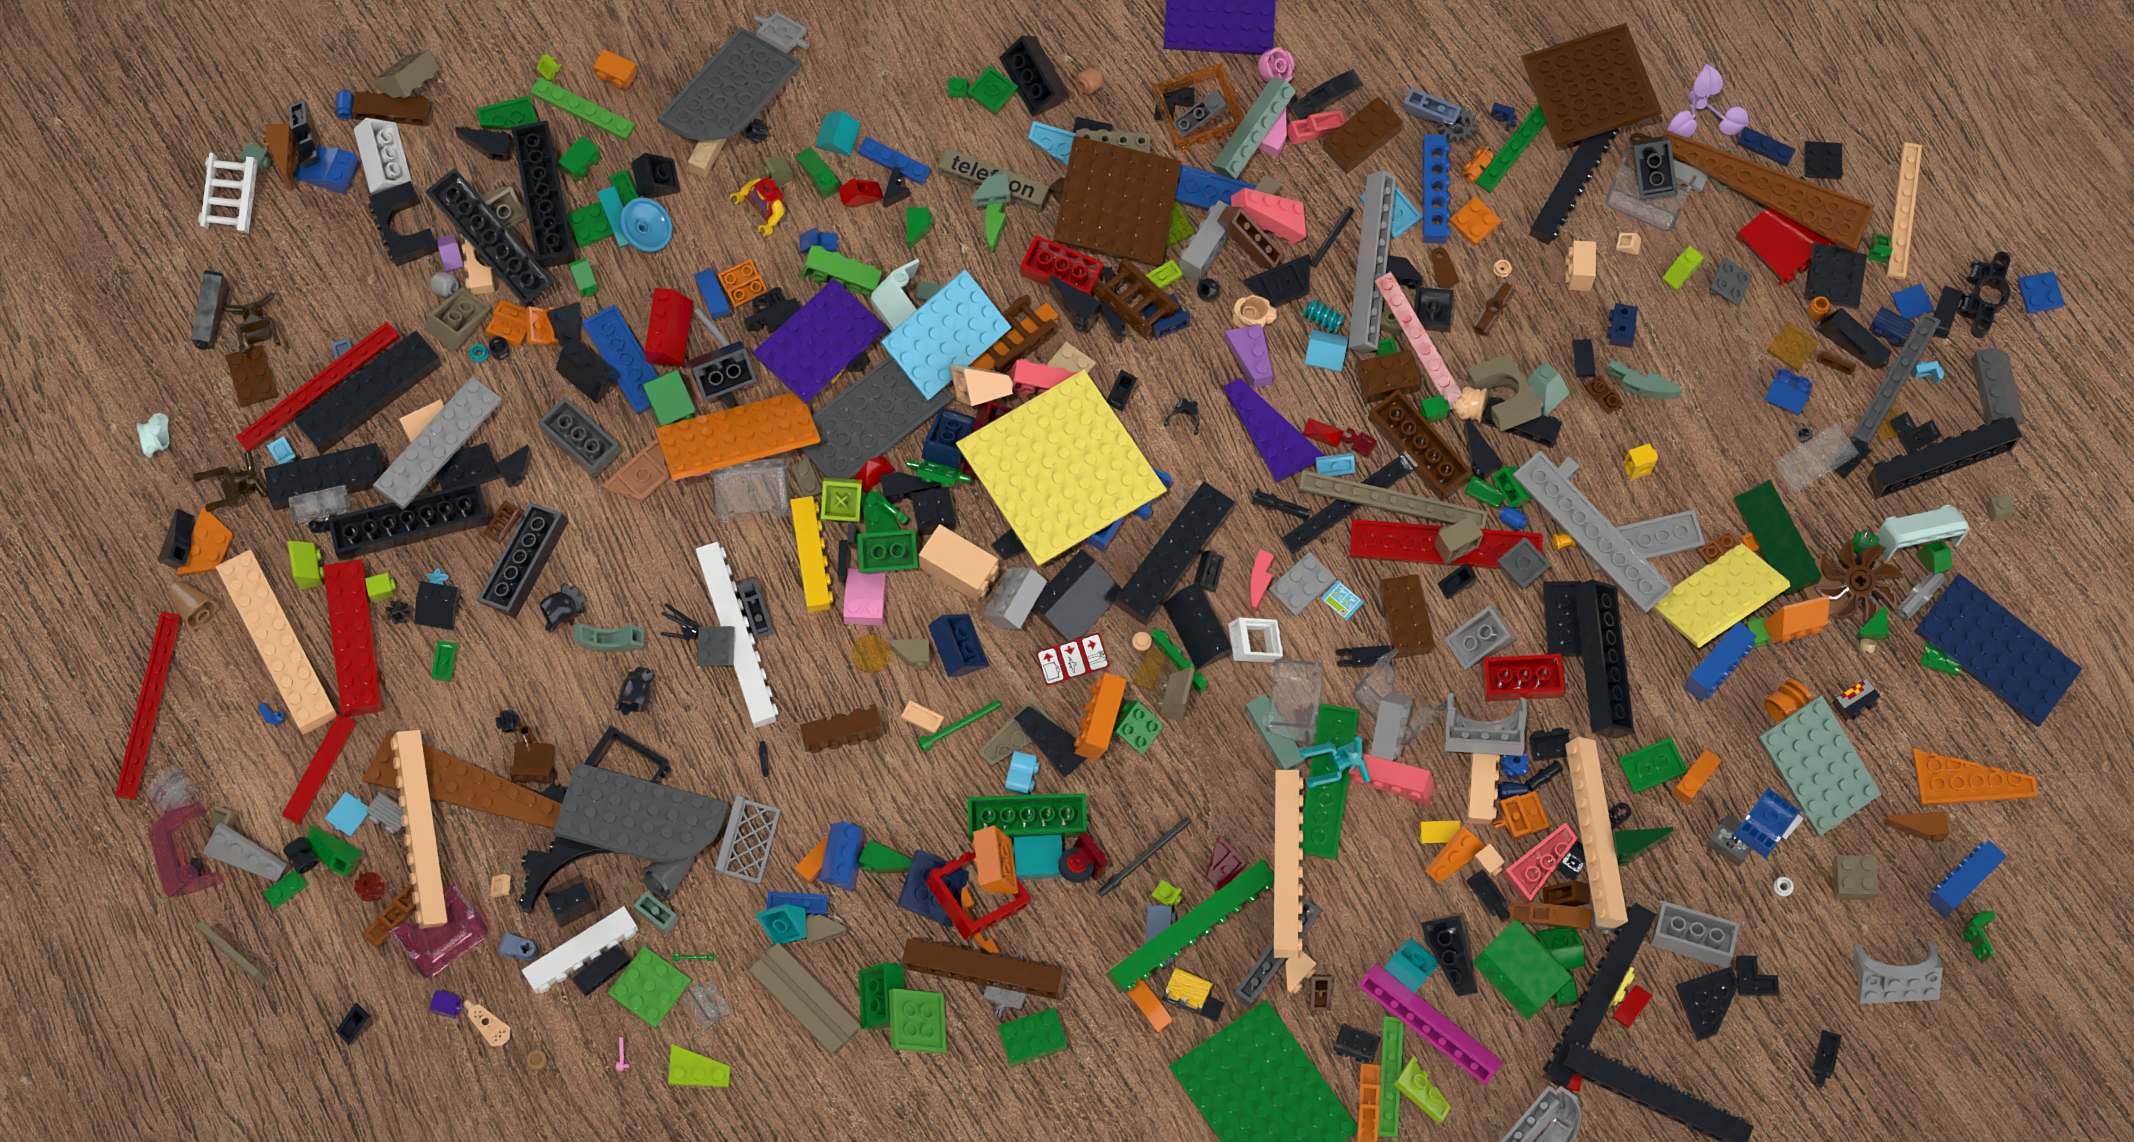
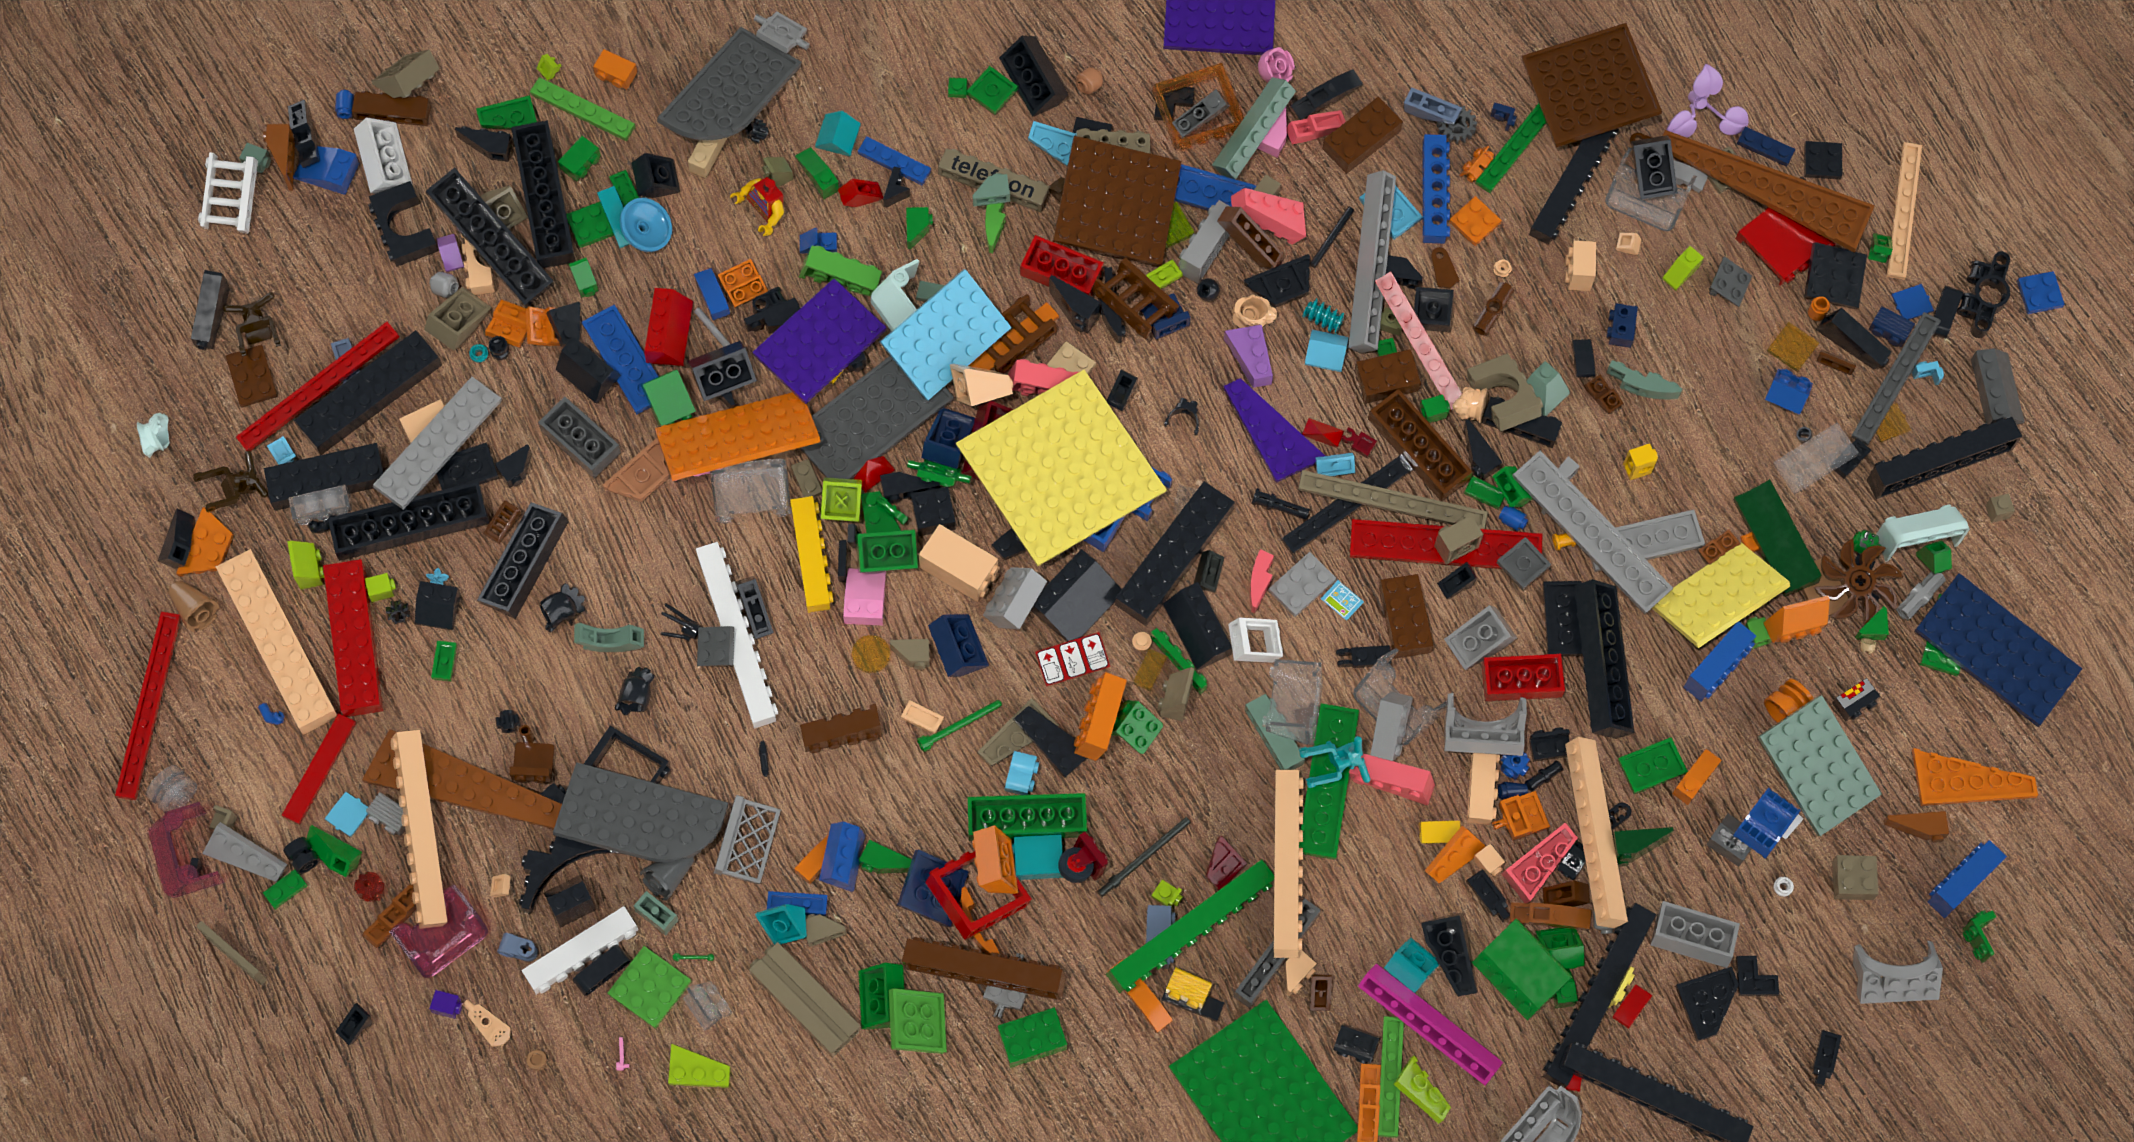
(1912, 436): black plate -> none

